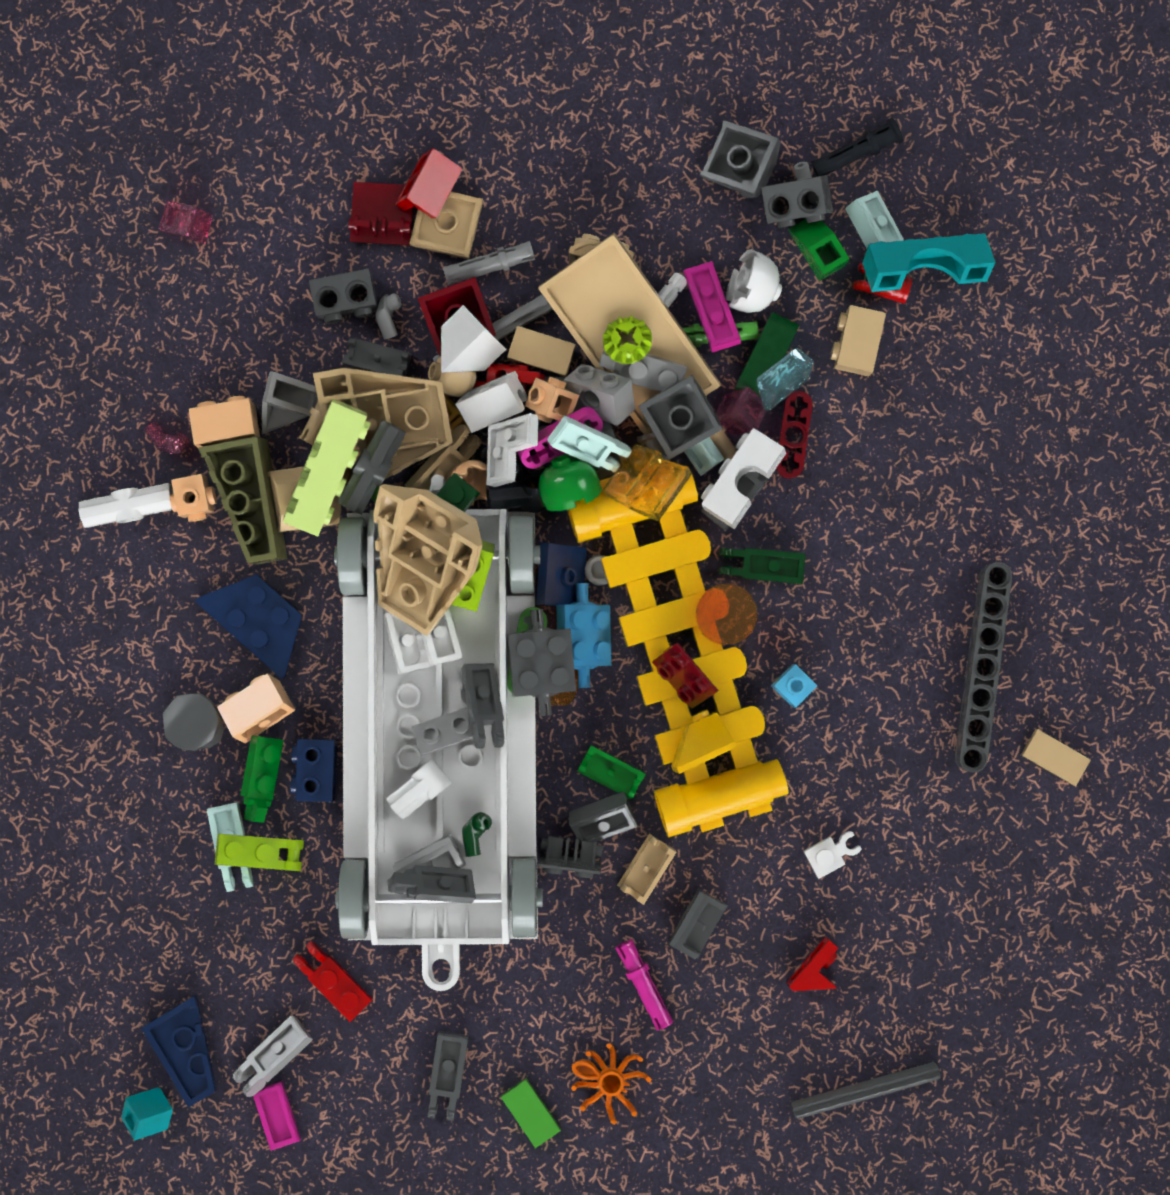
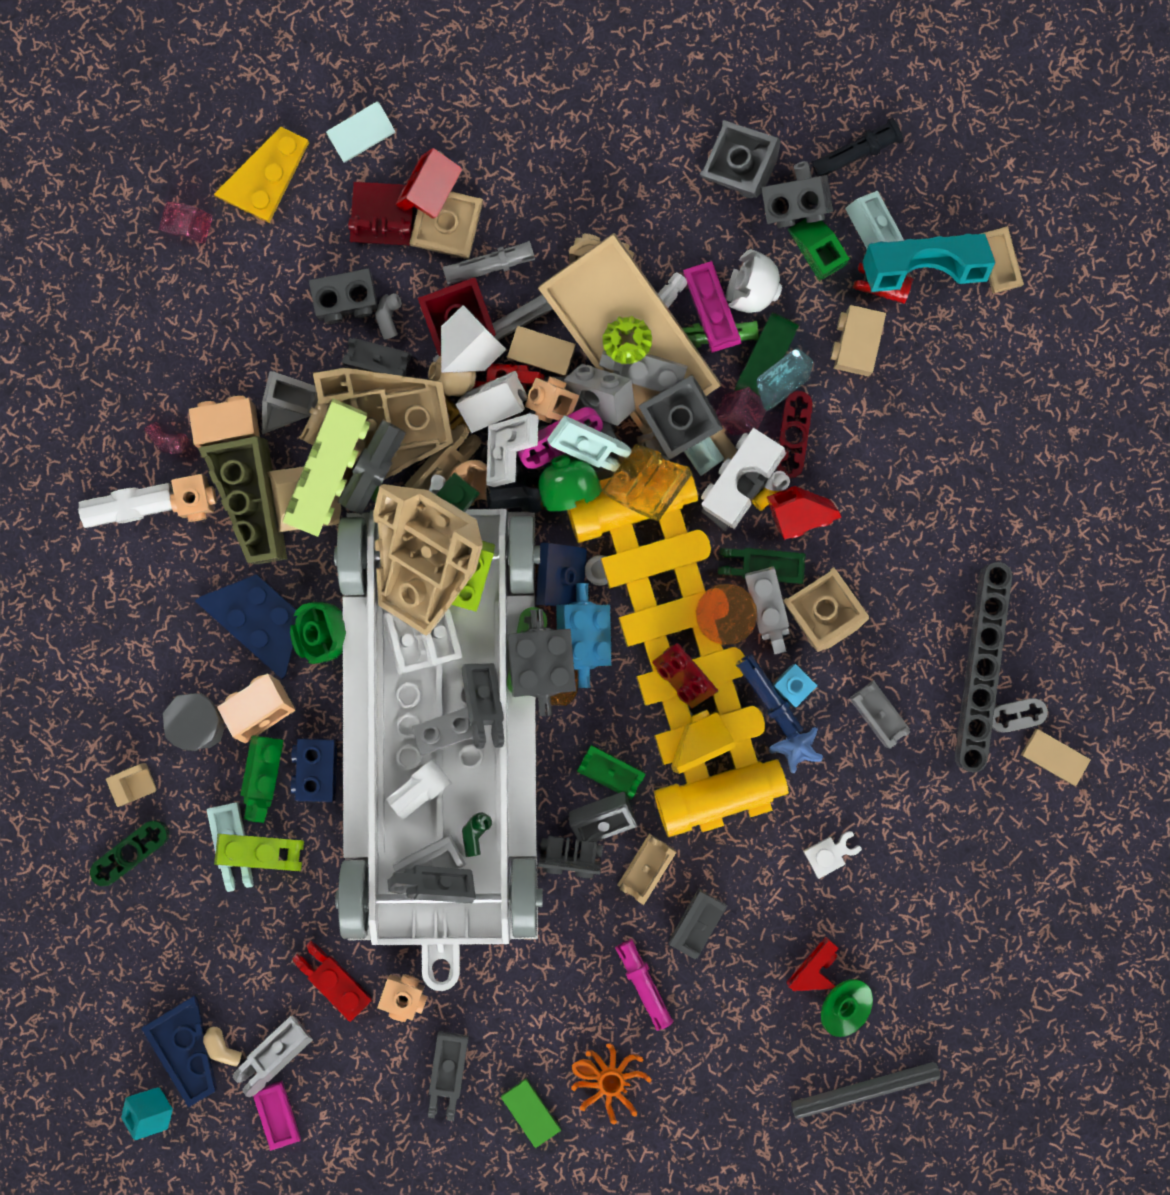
(106, 859): none -> dark green beam
(131, 784): none -> tan panel
(217, 1048): none -> tan arm
(265, 175): none -> yellow wing
(318, 632): none -> green cylinder
(360, 131): none -> light aqua slope
(398, 1008): none -> light nougat brick
(769, 696): none -> dark blue pin
(771, 612): none -> light grey hinge
(776, 483): none -> arm
(798, 749): none -> medium blue animal
(800, 511): none -> red slope
(826, 611): none -> tan slope
(846, 1007): none -> green dish
(880, 714): none -> light grey hinge
(1006, 270): none -> tan tile
(1020, 722): none -> light grey beam

